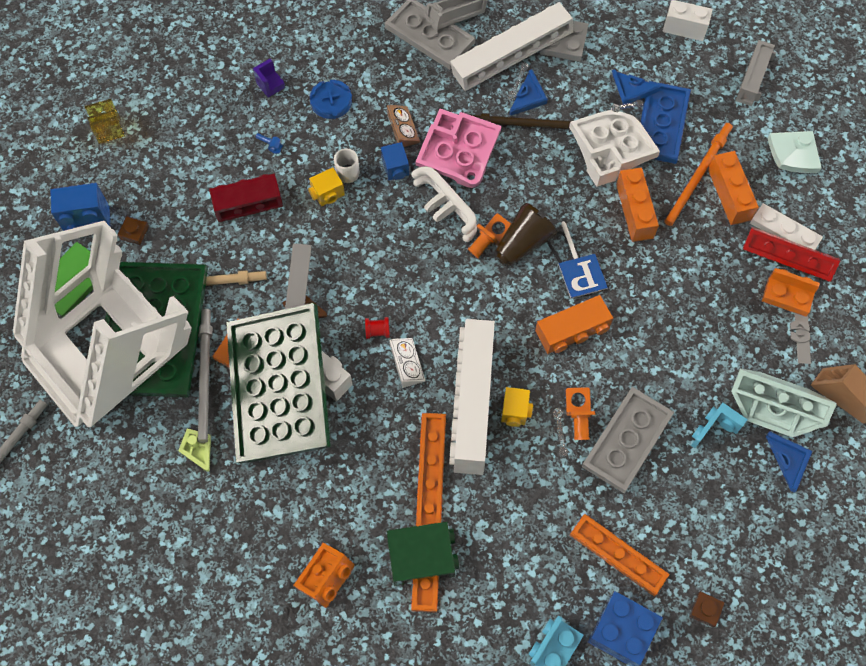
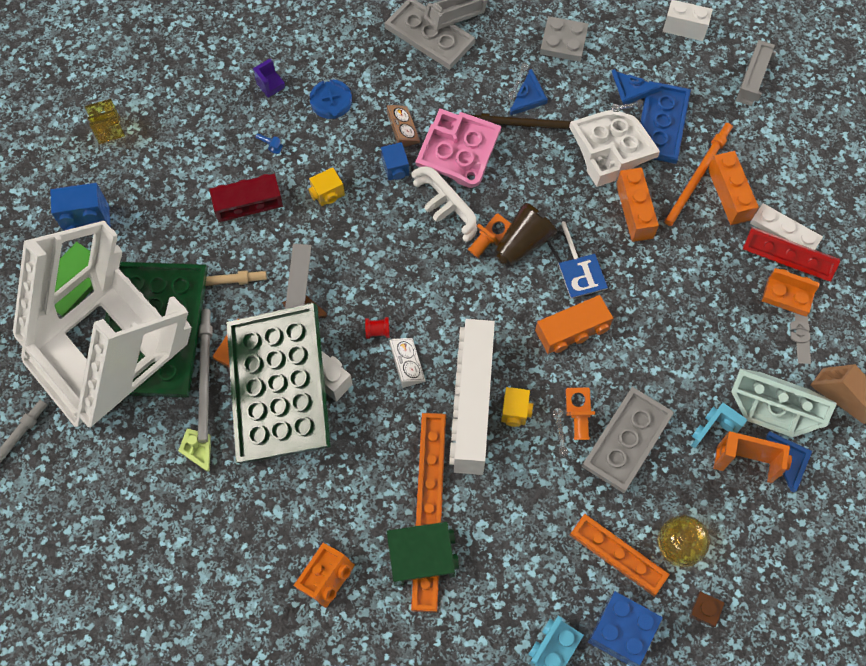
(133, 230): reddish brown plate -> none
(345, 157): white piece -> none
(512, 46): white brick -> none
(683, 541): none -> clear yellow cylinder
(753, 448): none -> orange panel
(795, 151): light aqua plate -> none

